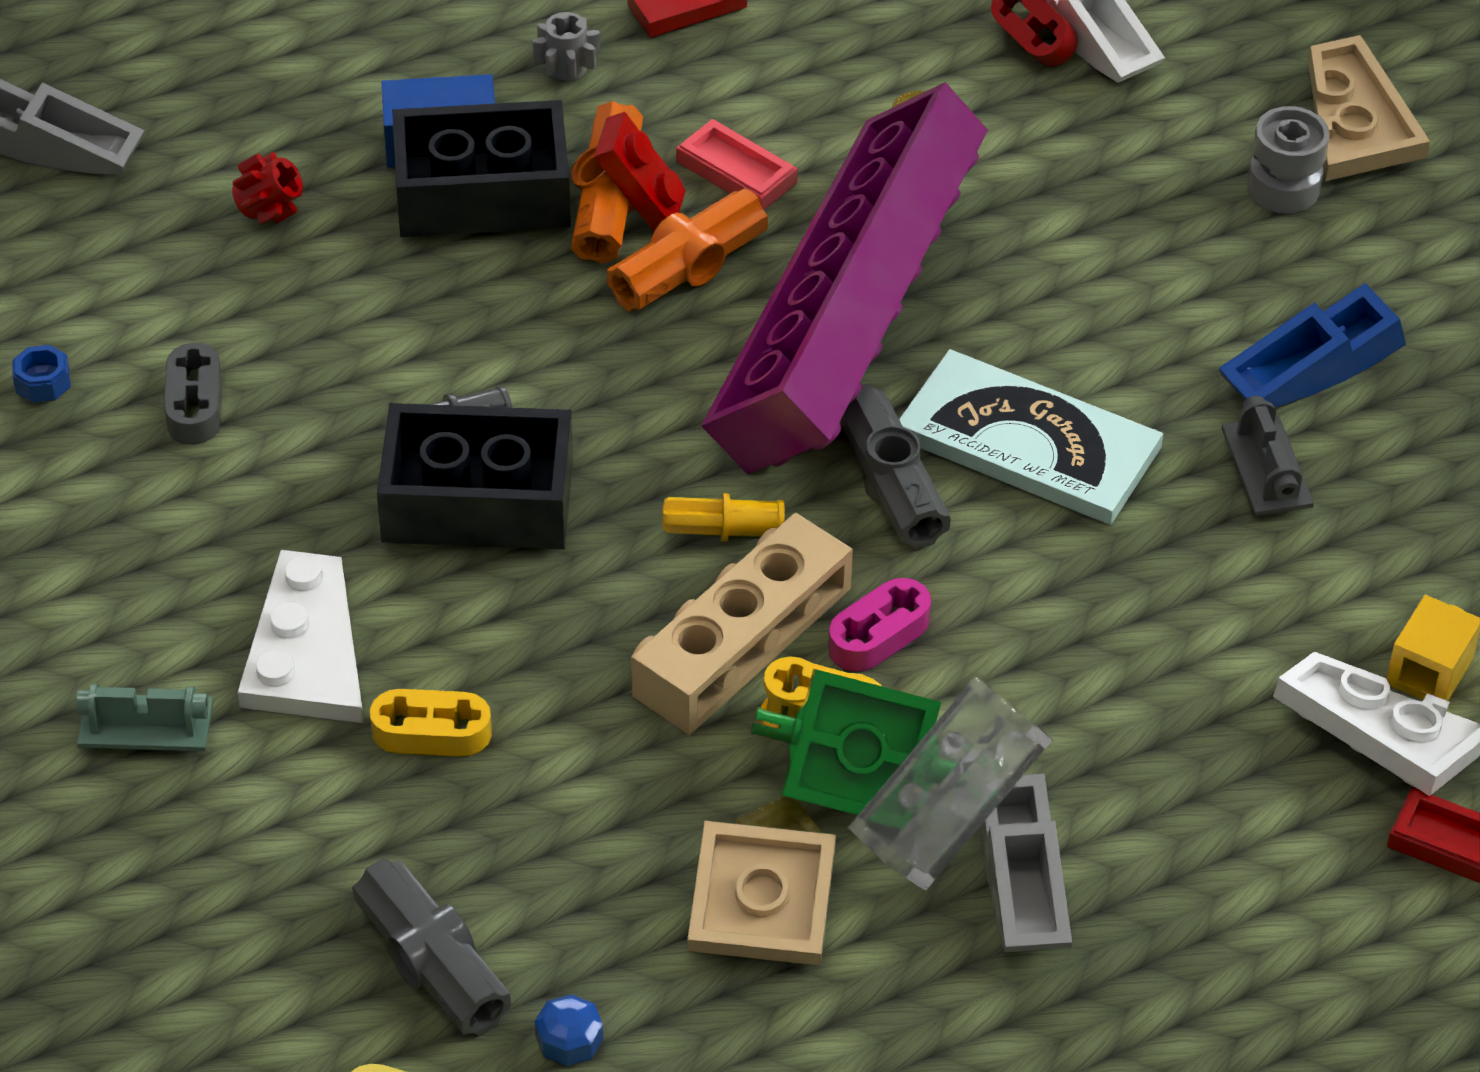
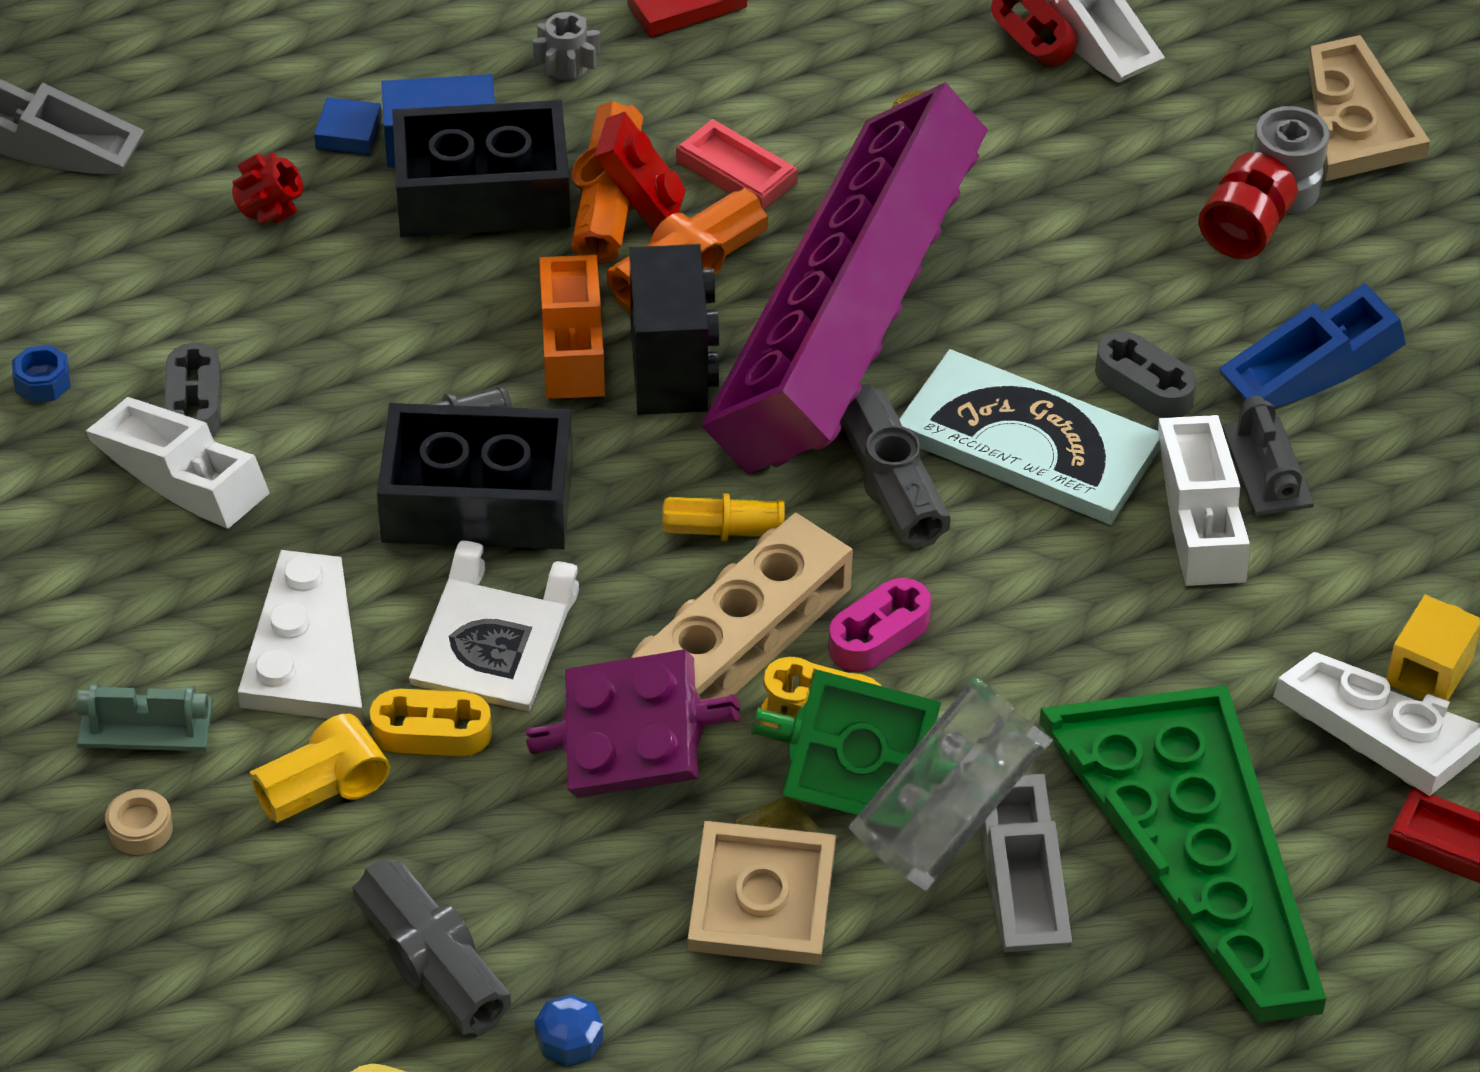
(139, 822): none -> tan tile
(181, 460): none -> white slope
(335, 761): none -> yellow piece
(348, 126): none -> blue tile
(491, 637): none -> white flag
(572, 327): none -> orange slope
(632, 723): none -> magenta plate
(672, 329): none -> black brick
(1145, 374): none -> dark grey beam
(1193, 814): none -> green wing
(1203, 501): none -> white slope
(1248, 205): none -> red wheel

